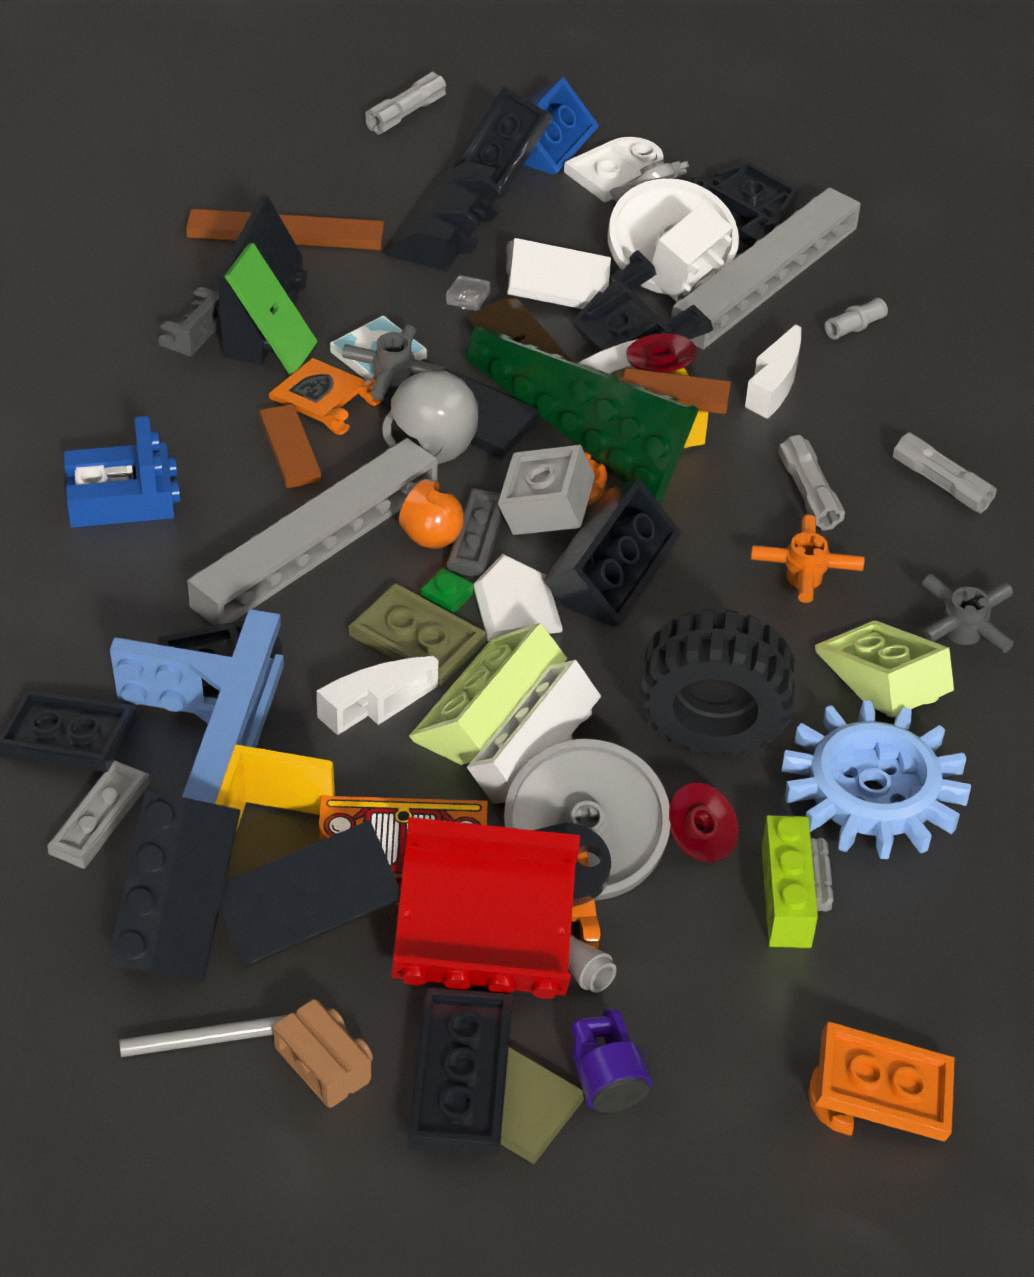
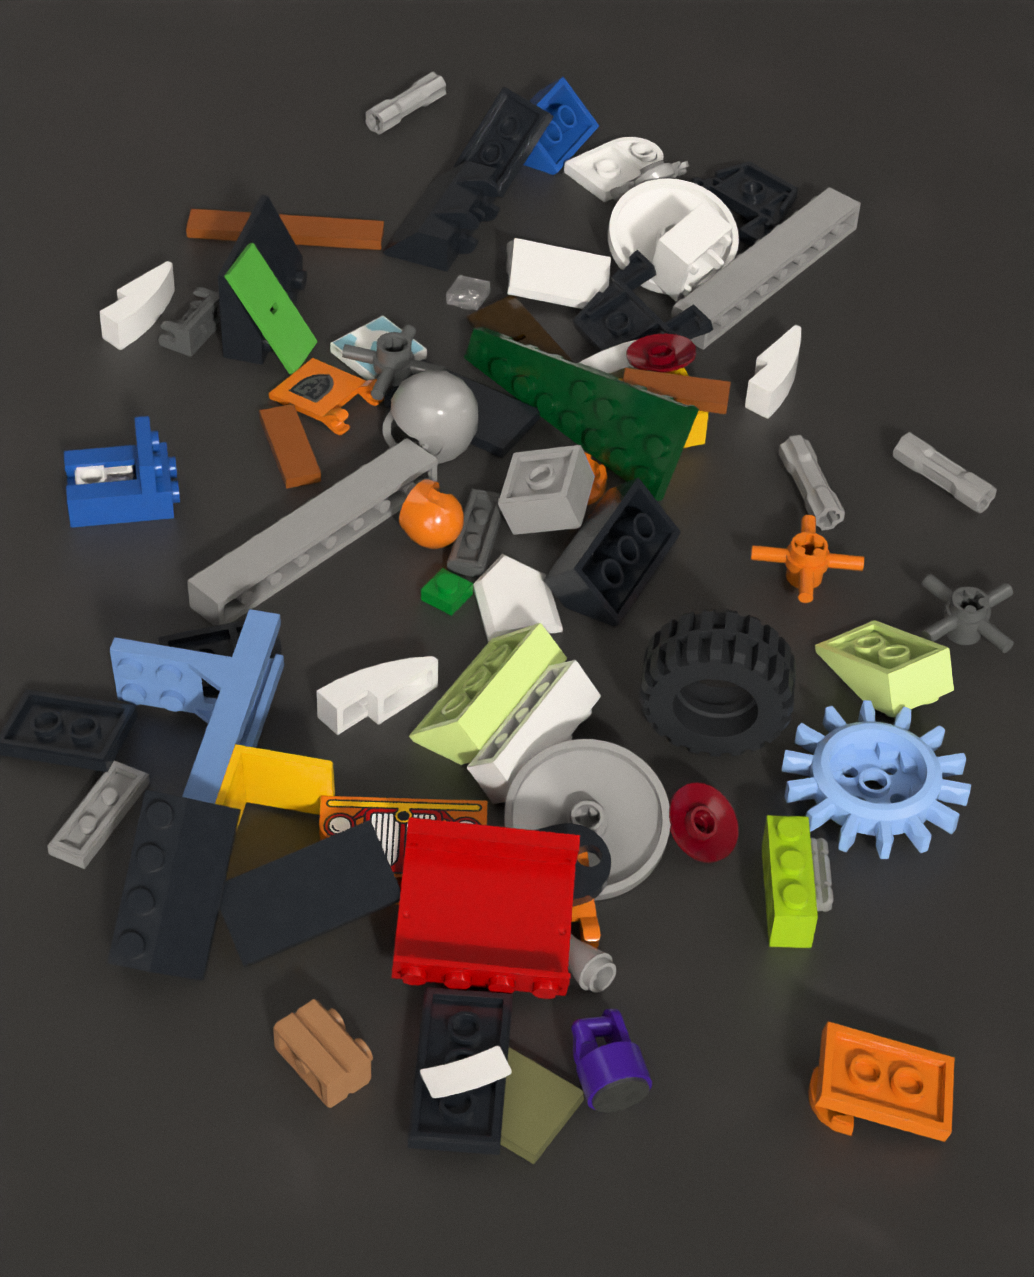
(137, 306): none -> white slope
(198, 1036): light grey bar -> none
(412, 627): olive tile -> none
(466, 1073): none -> white sticker
(856, 318): light grey pin -> none

